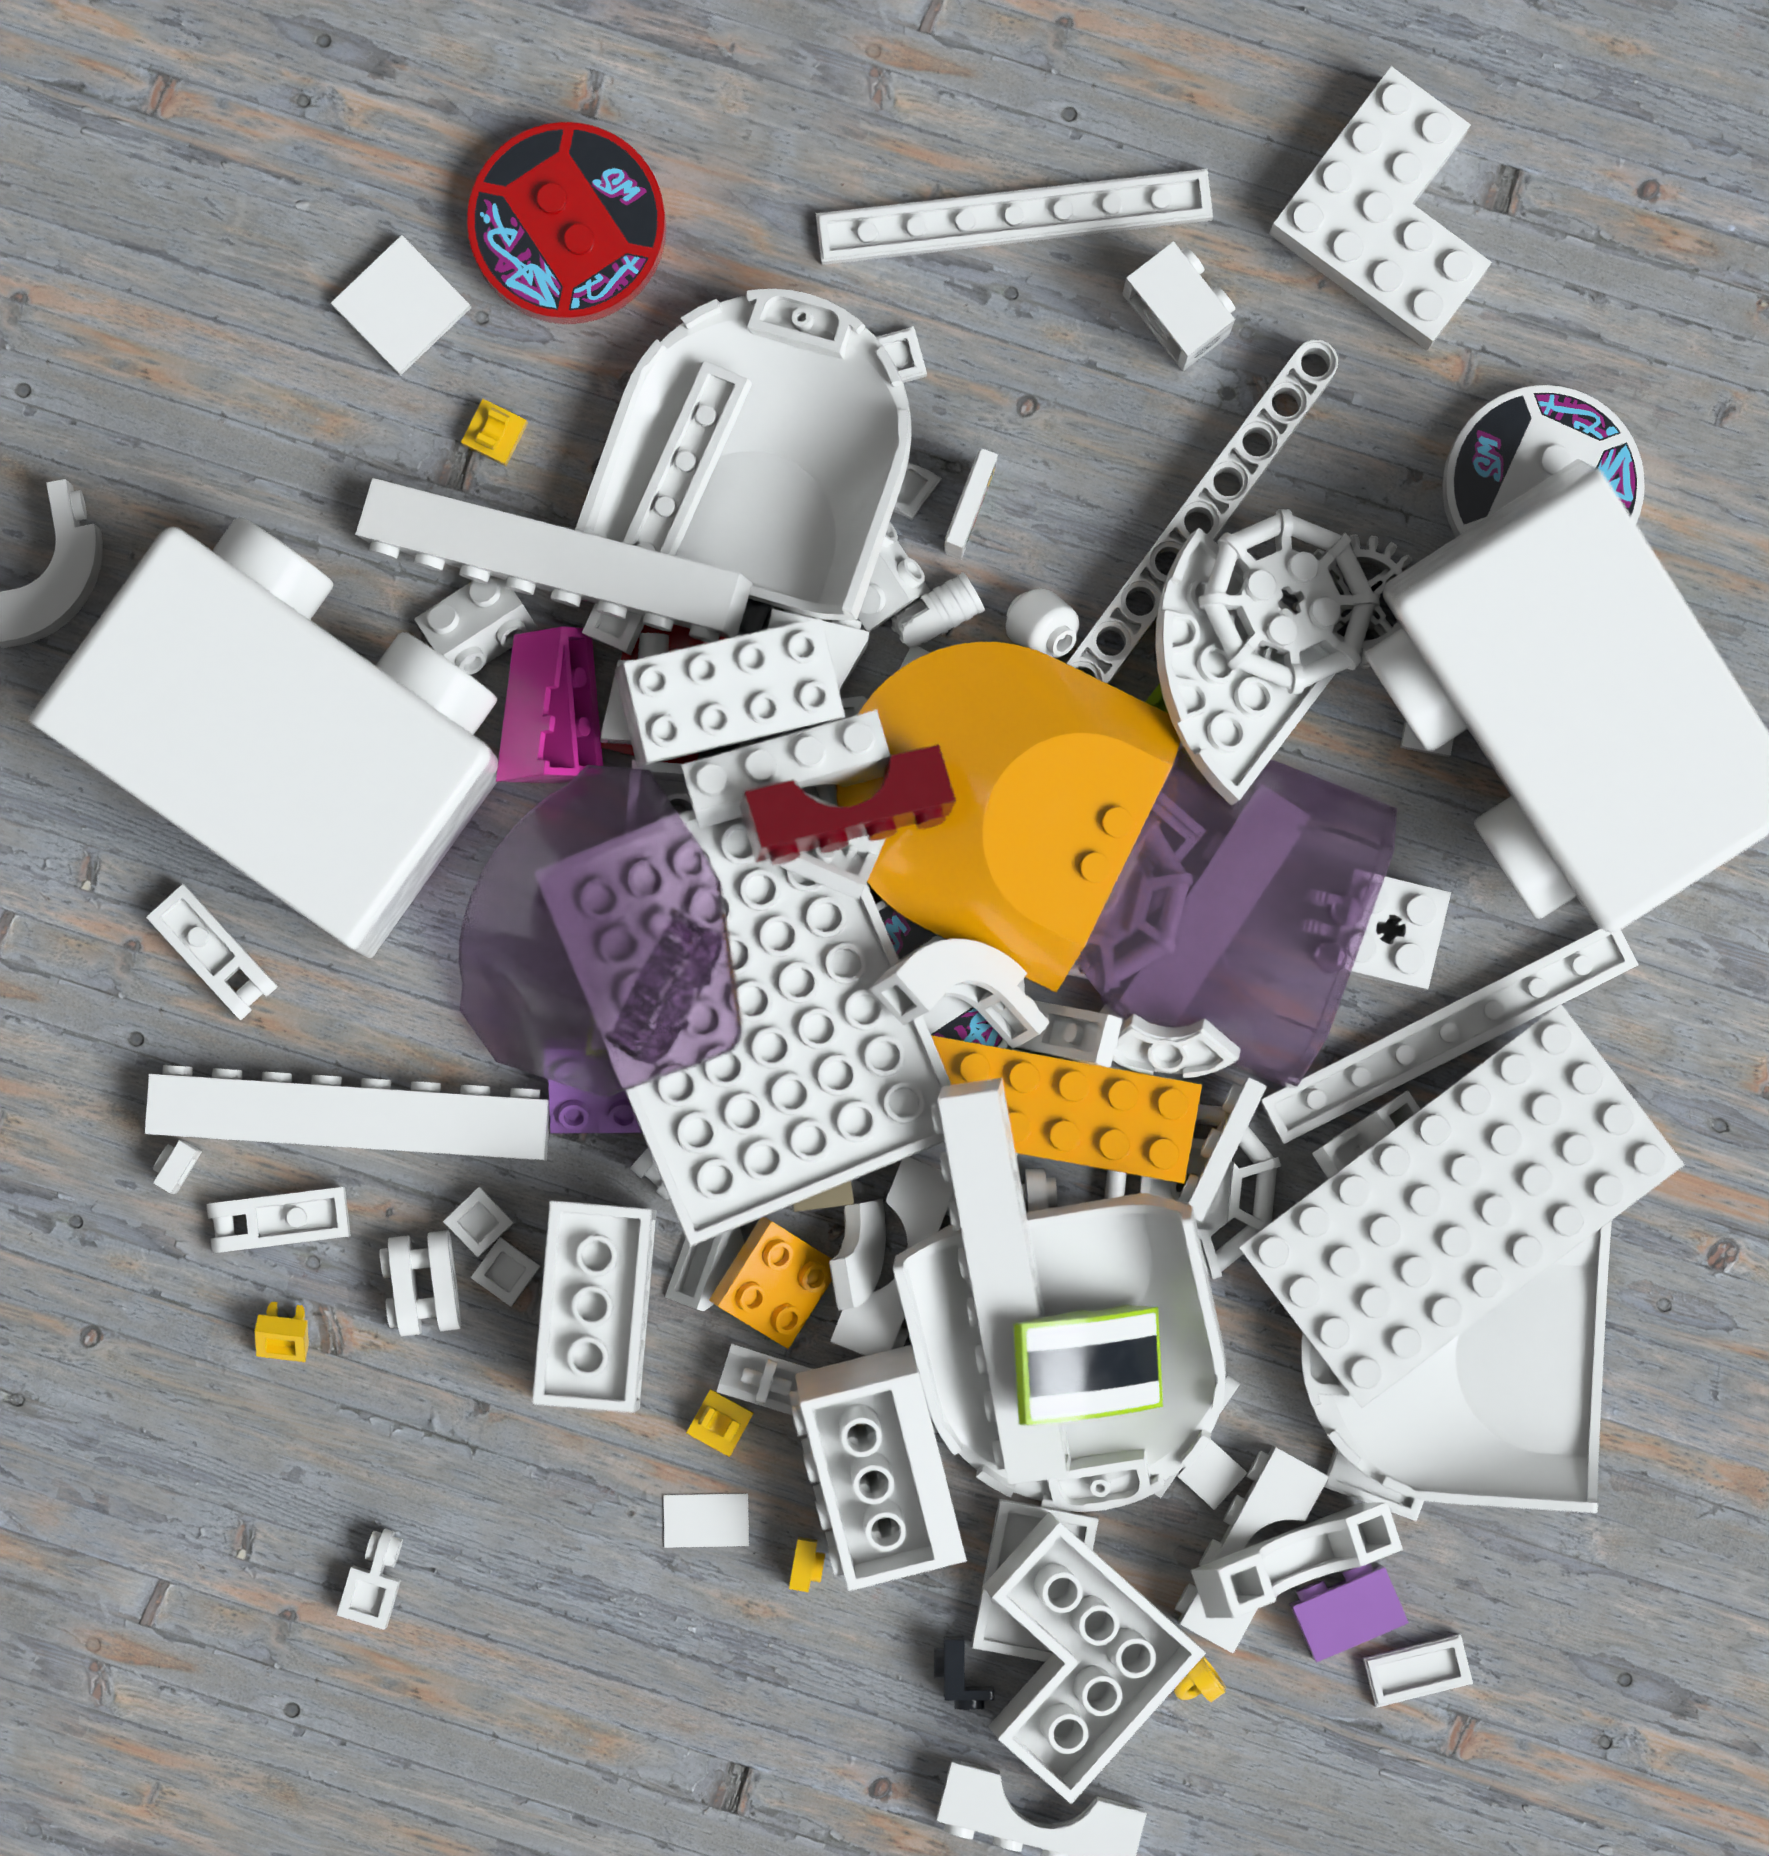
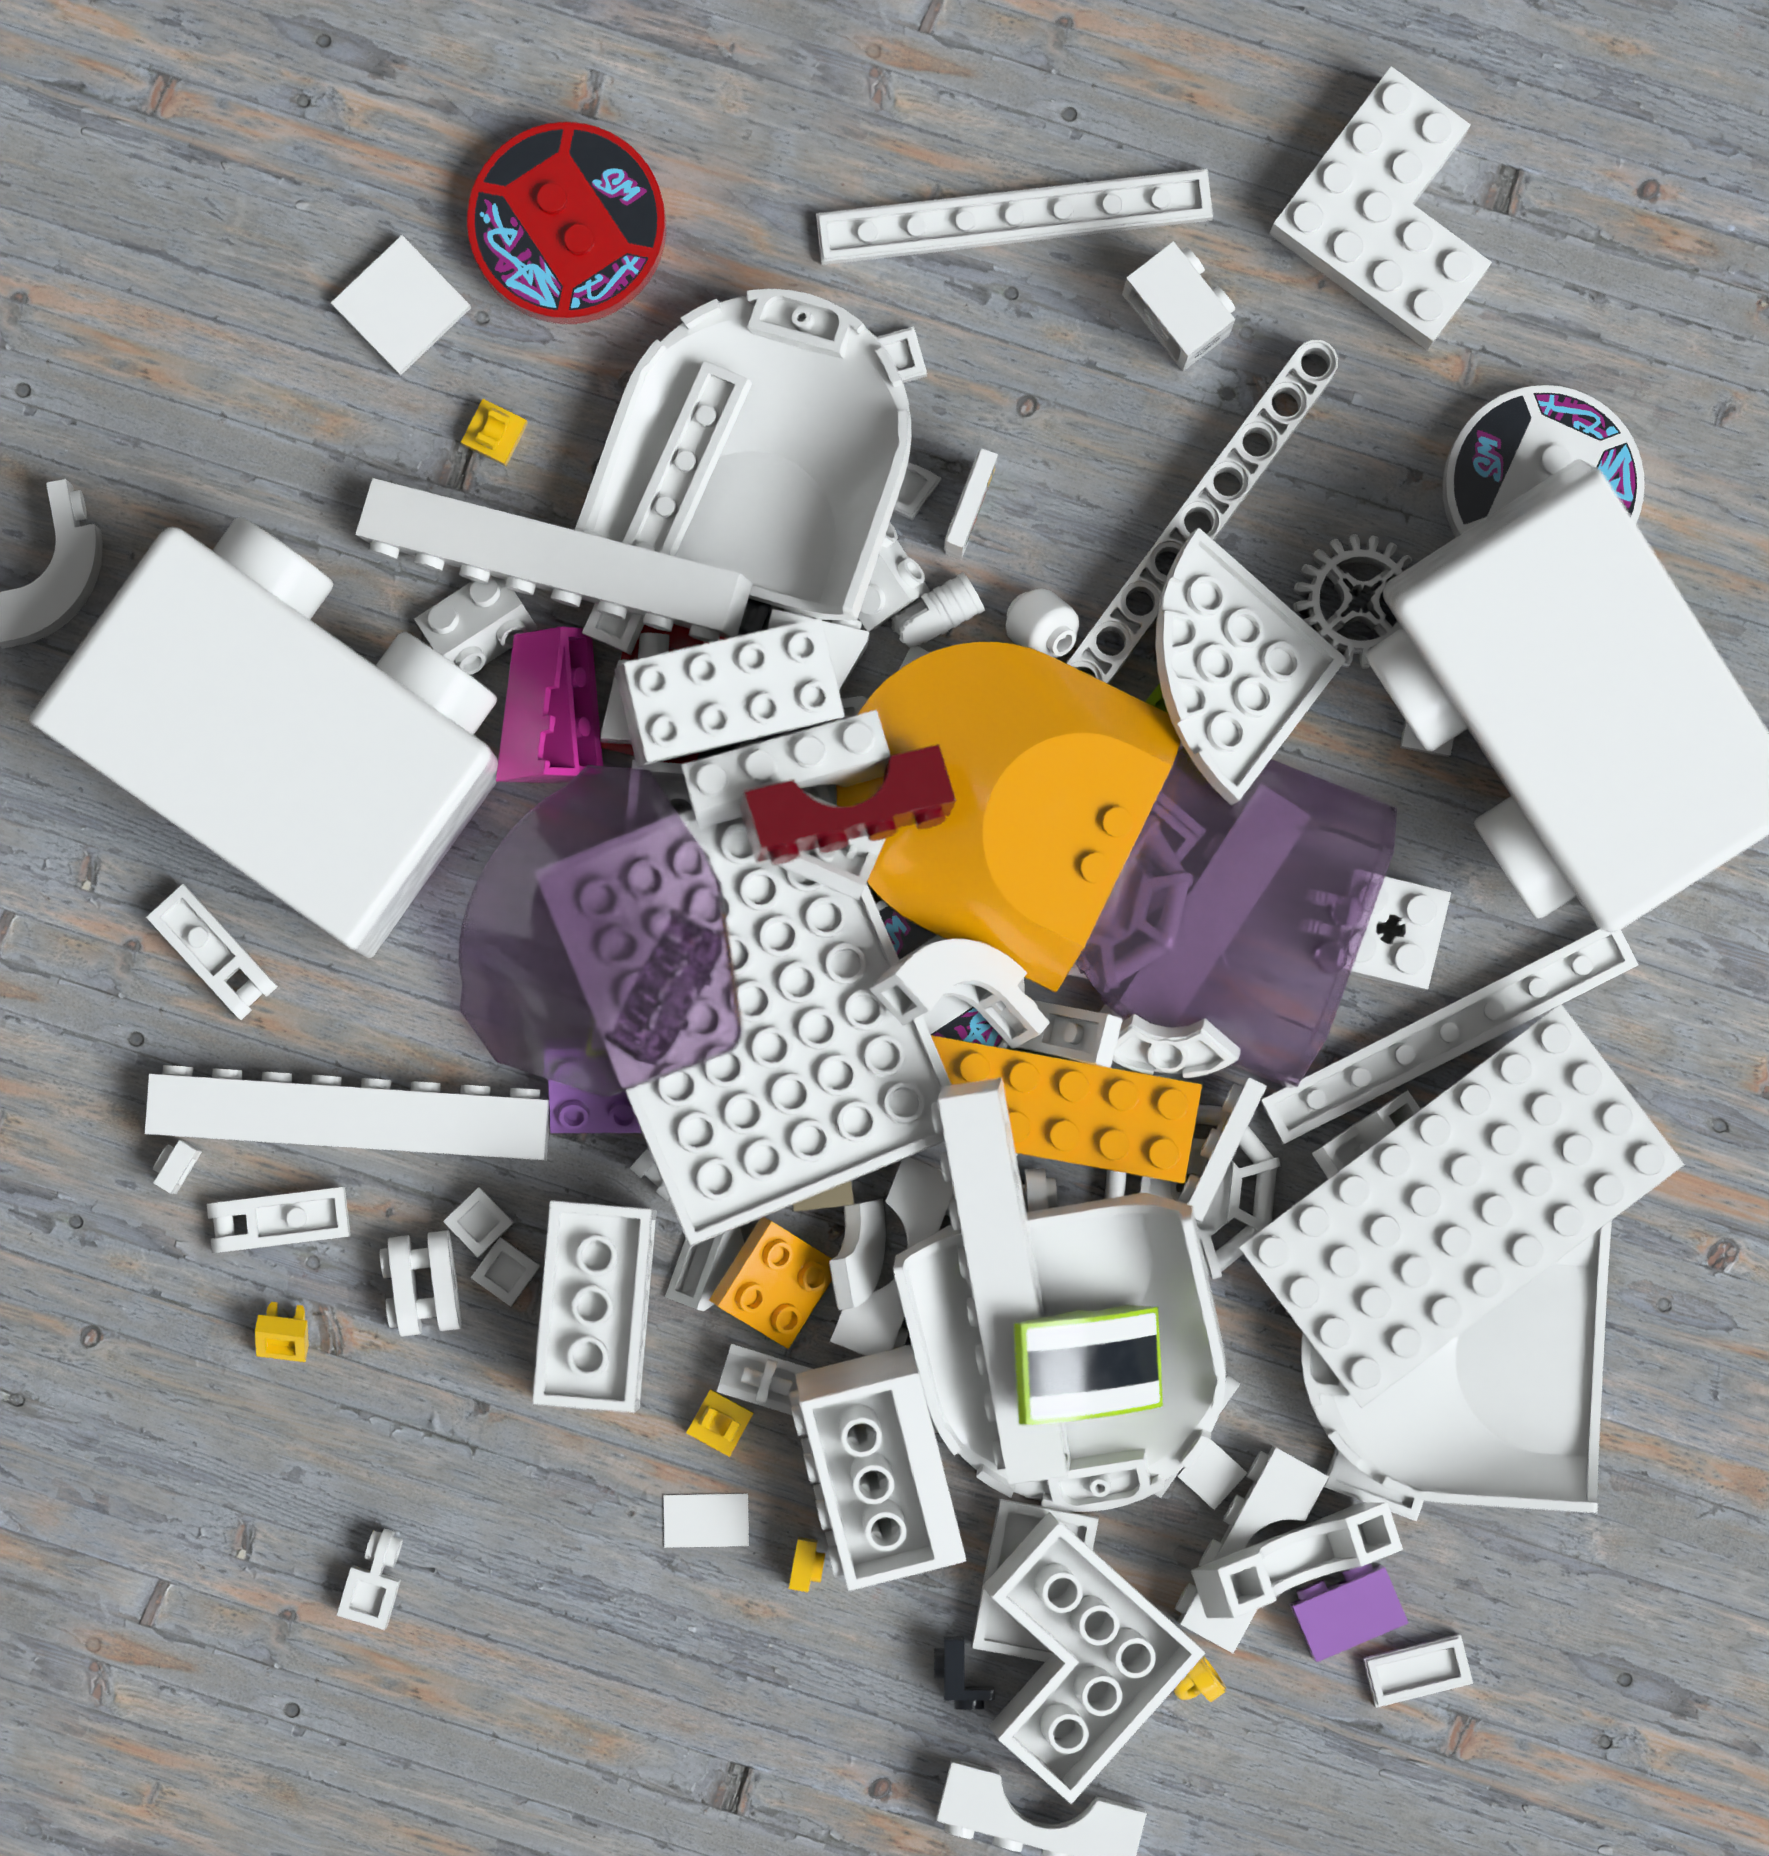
(1316, 607): white plate -> none

